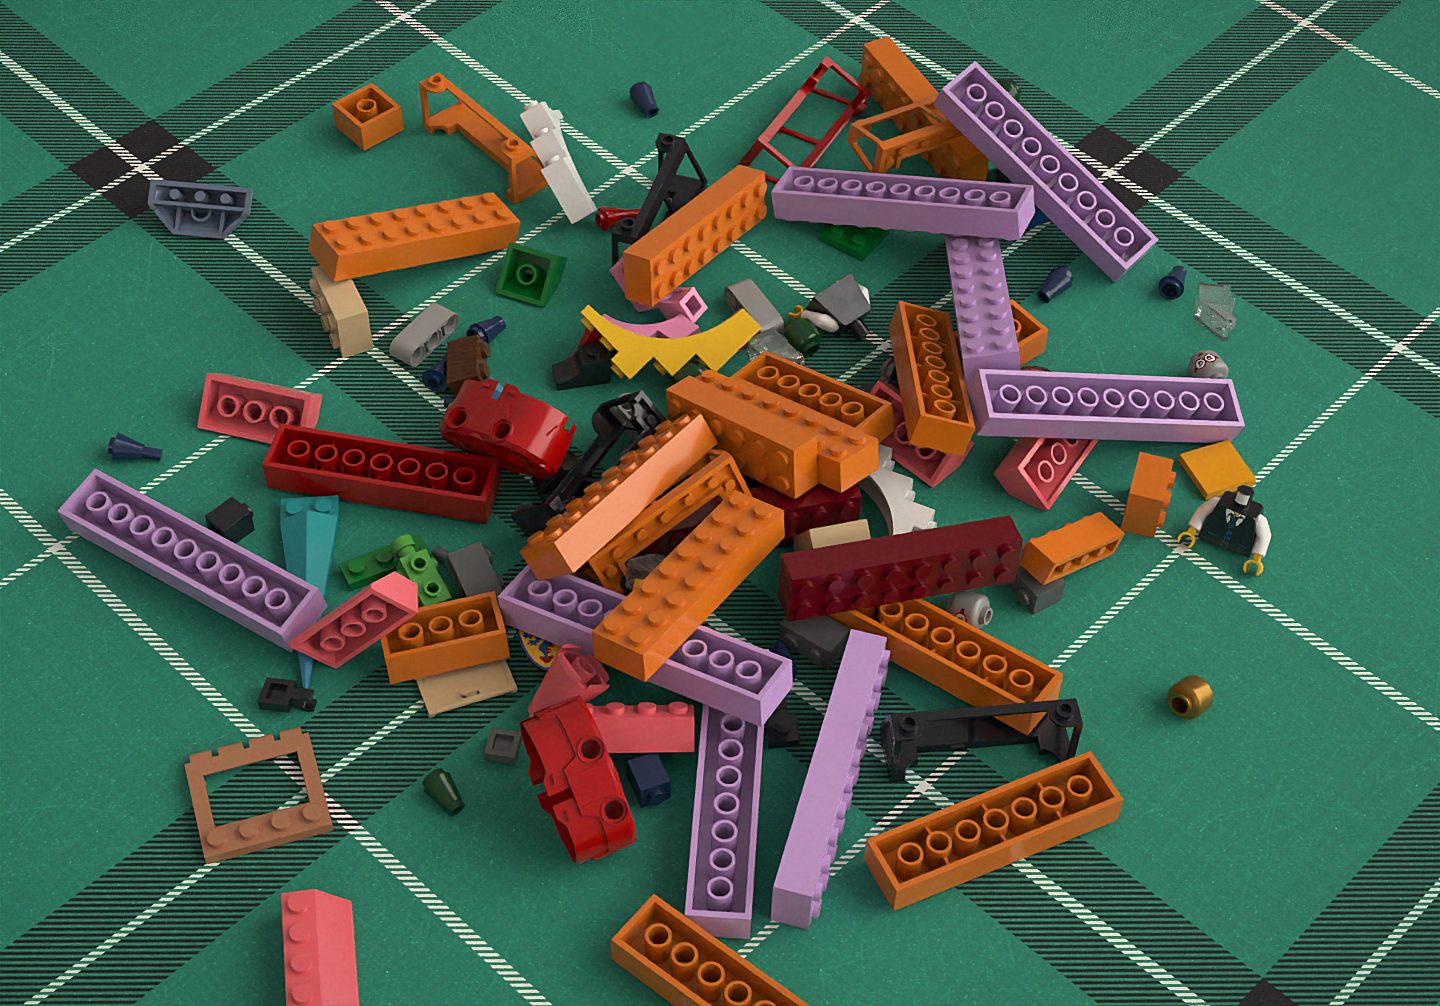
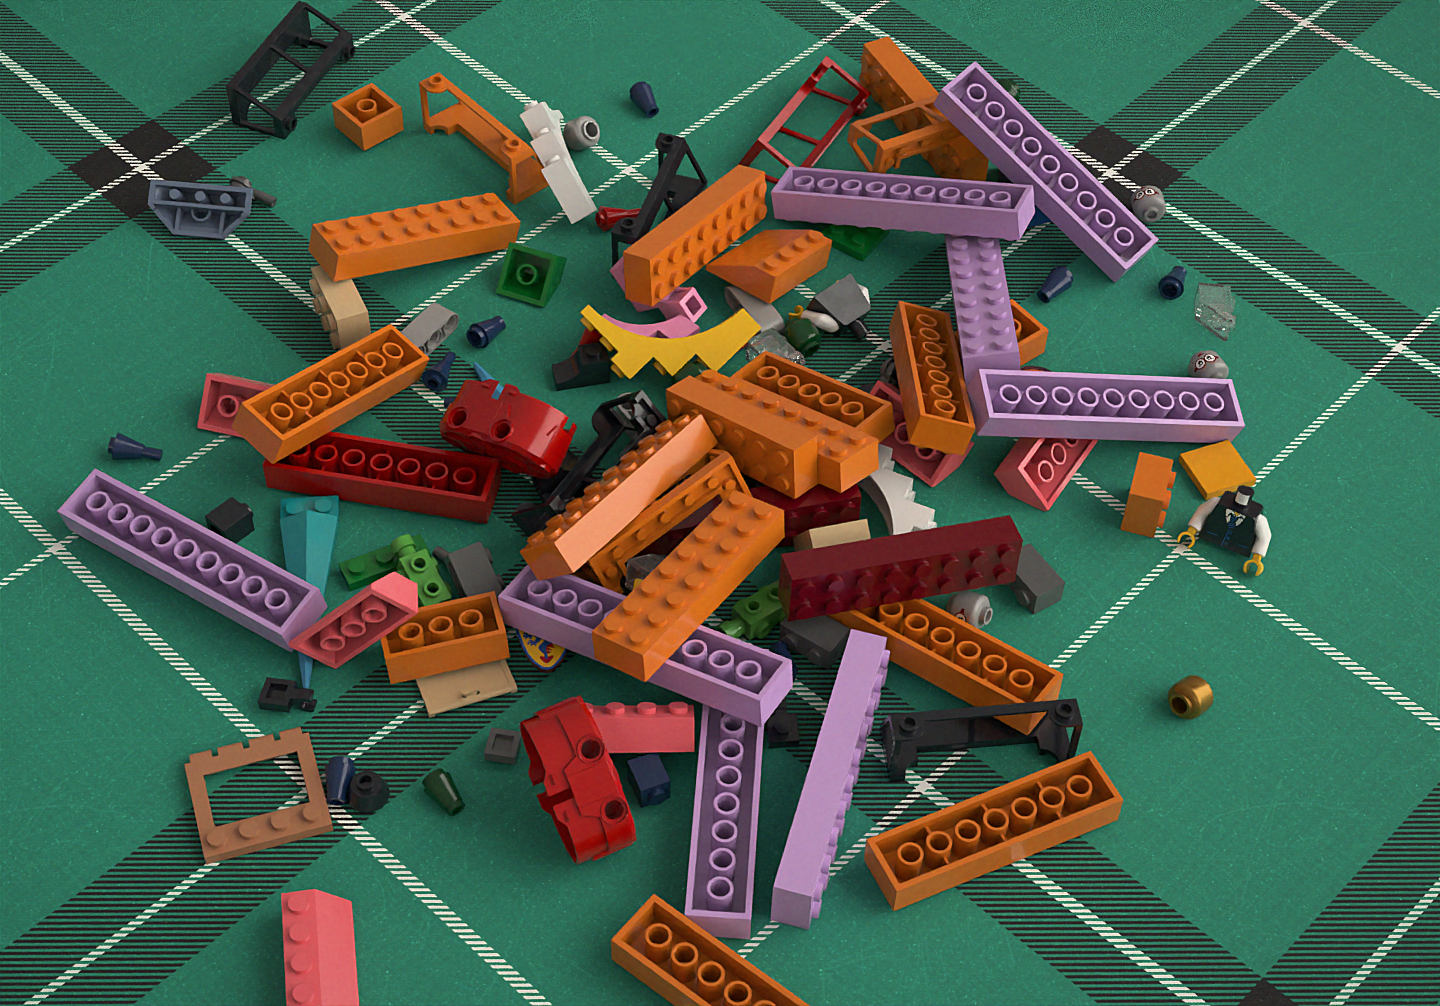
(258, 195): none -> dark grey plate
(291, 30): none -> black windscreen
(329, 393): none -> orange brick
(338, 775): none -> dark blue cone
(367, 792): none -> black cone
(467, 361): reddish brown brick -> none
(568, 677): coral cone -> none
(581, 133): none -> light grey head
(755, 614): none -> bright green brick
(773, 262): none -> orange slope
(1070, 547): orange brick -> none
(1148, 202): none -> light grey head

